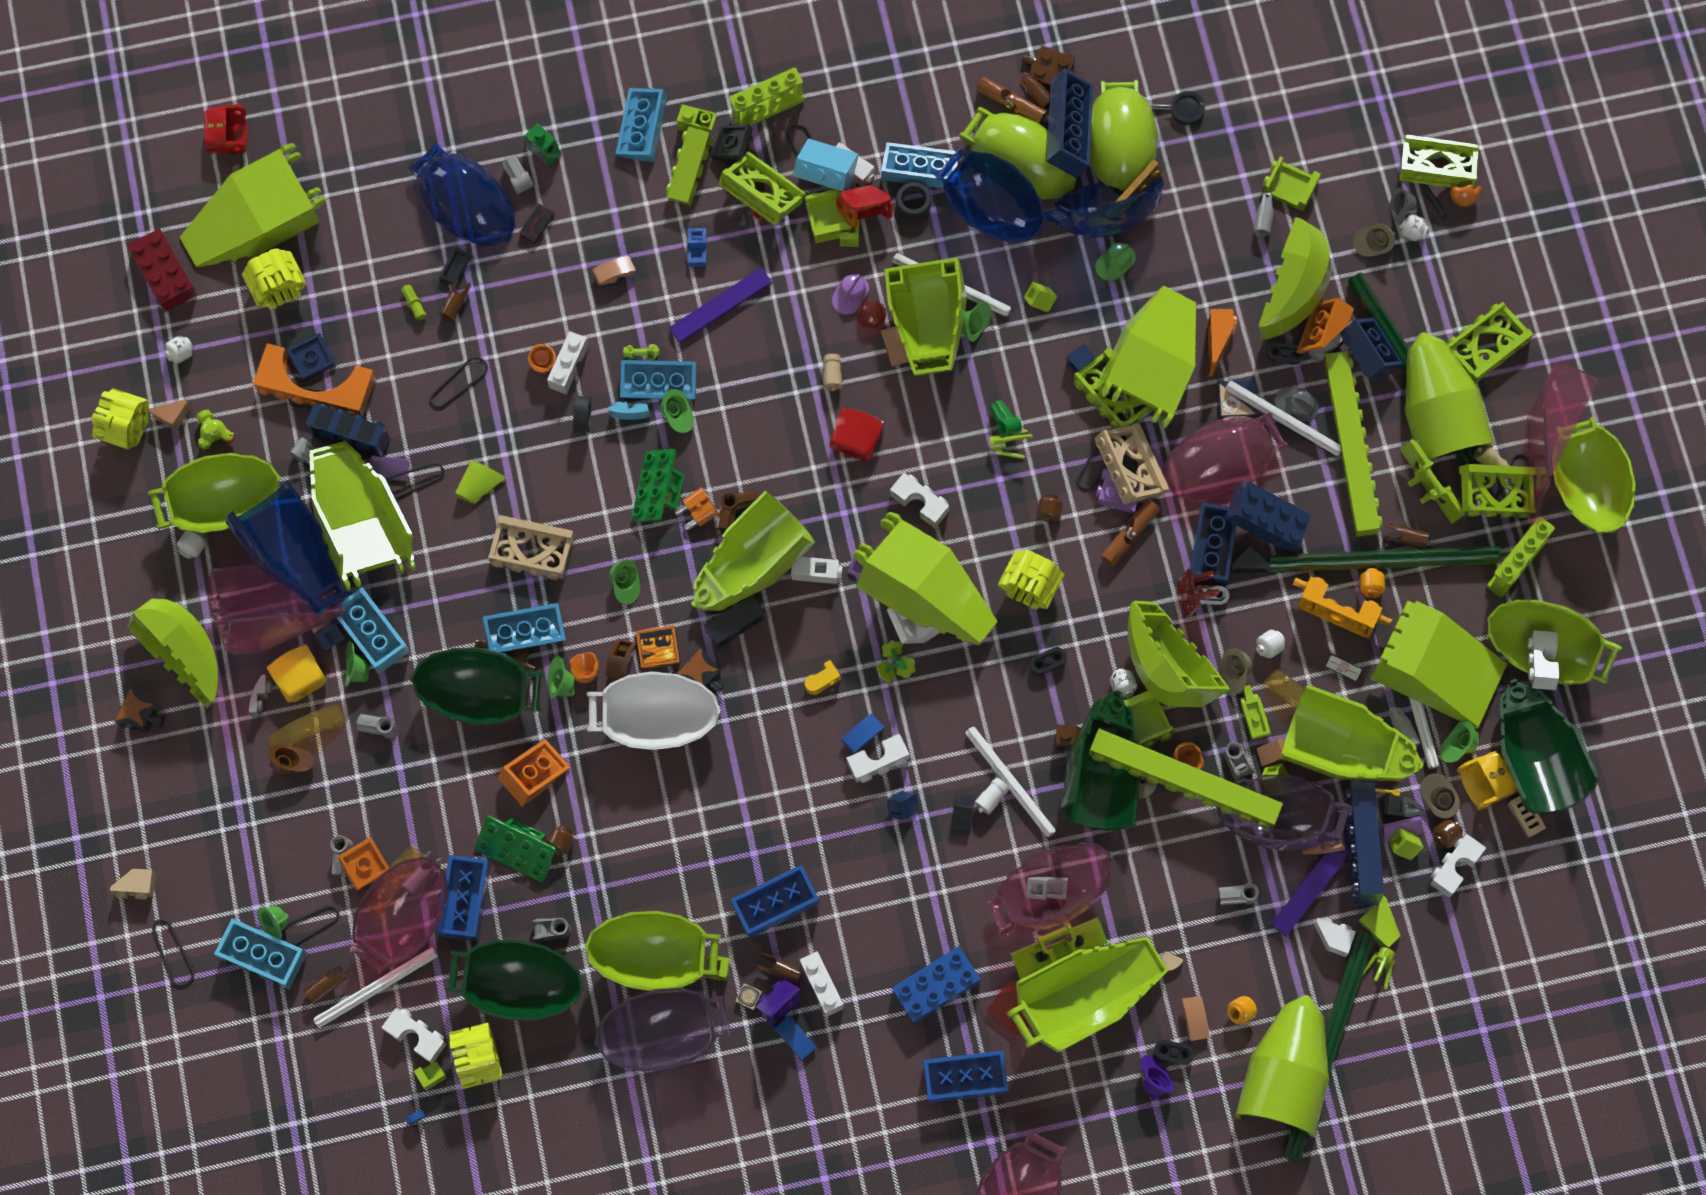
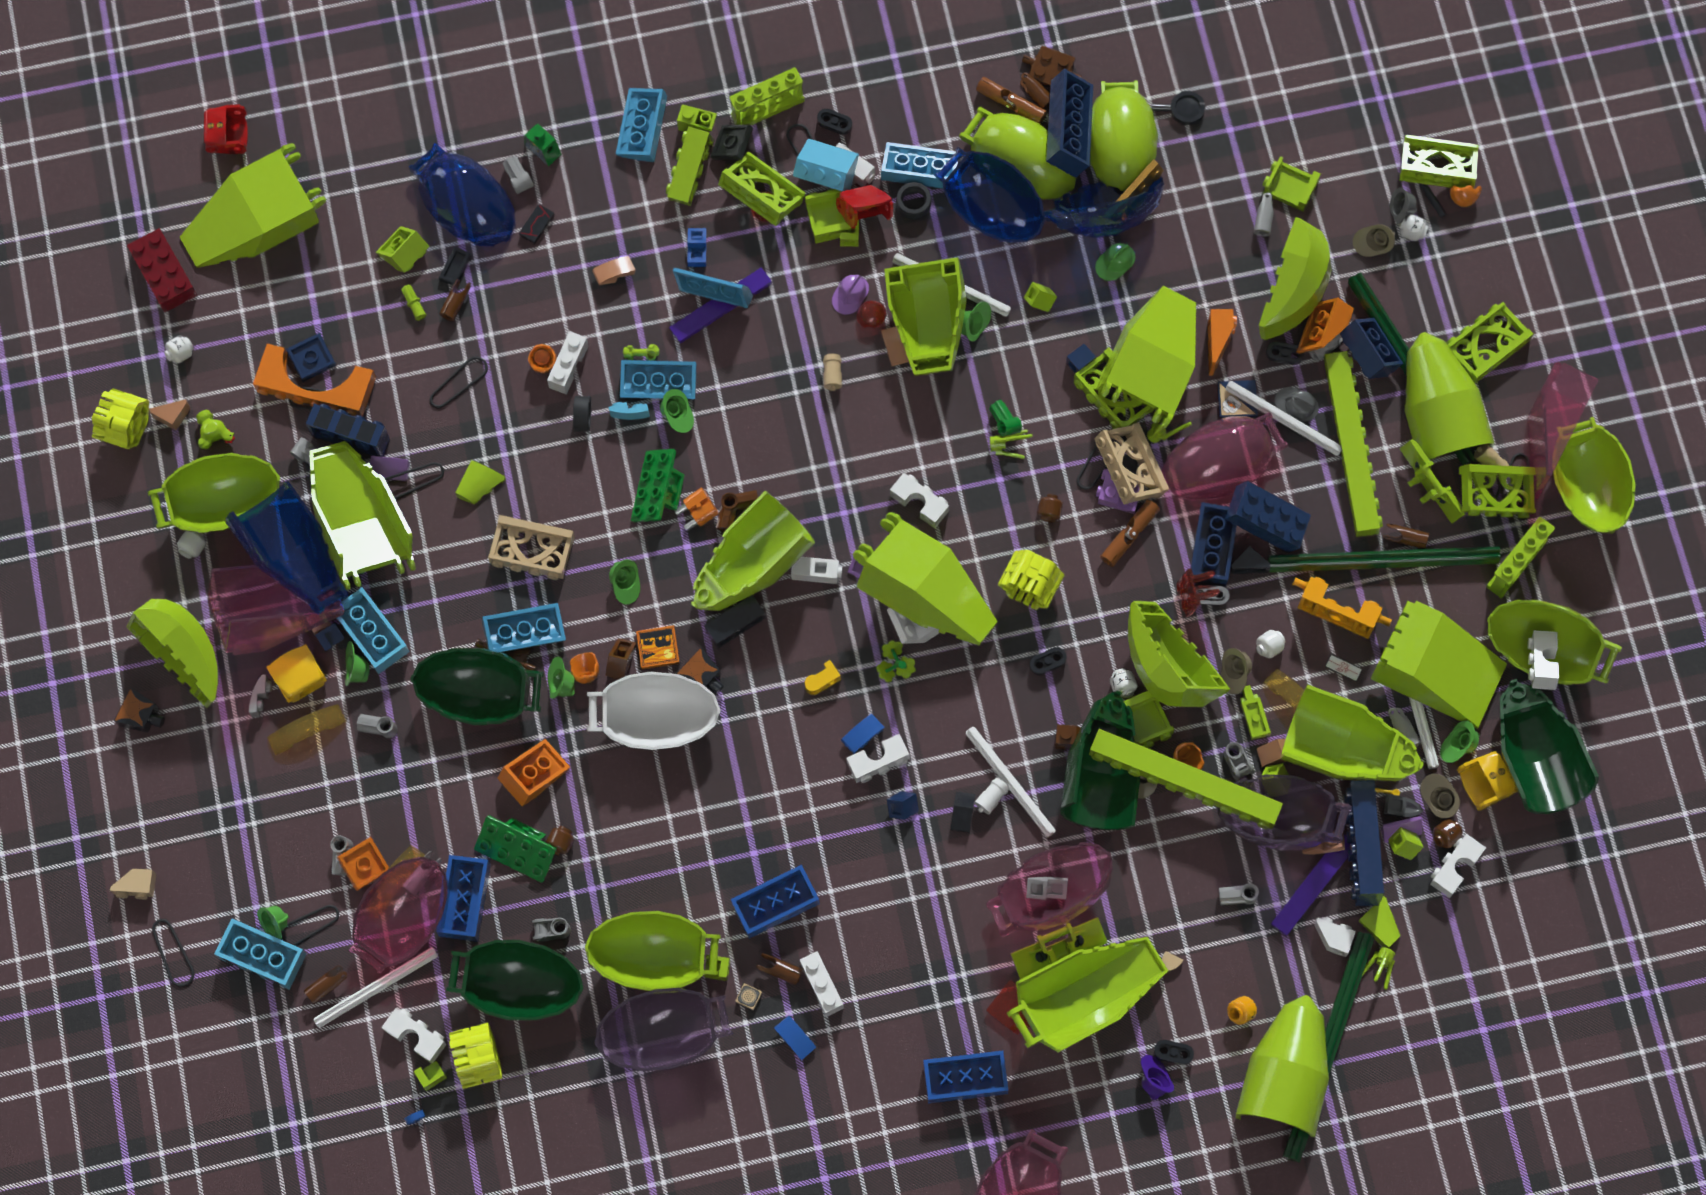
(272, 274): neon yellow piece -> none
(289, 759): reddish brown piece -> none
(403, 249): none -> lime slope
(713, 288): none -> dark azure slope
(778, 1002): dark purple slope -> none
(835, 121): none -> black plate
(856, 434): red piece -> none
(936, 985): blue brick -> none
(1158, 431): none -> lime plant
(1195, 1018): nougat slope -> none
(1372, 583): light orange head -> none
(1521, 818): tan slope -> none

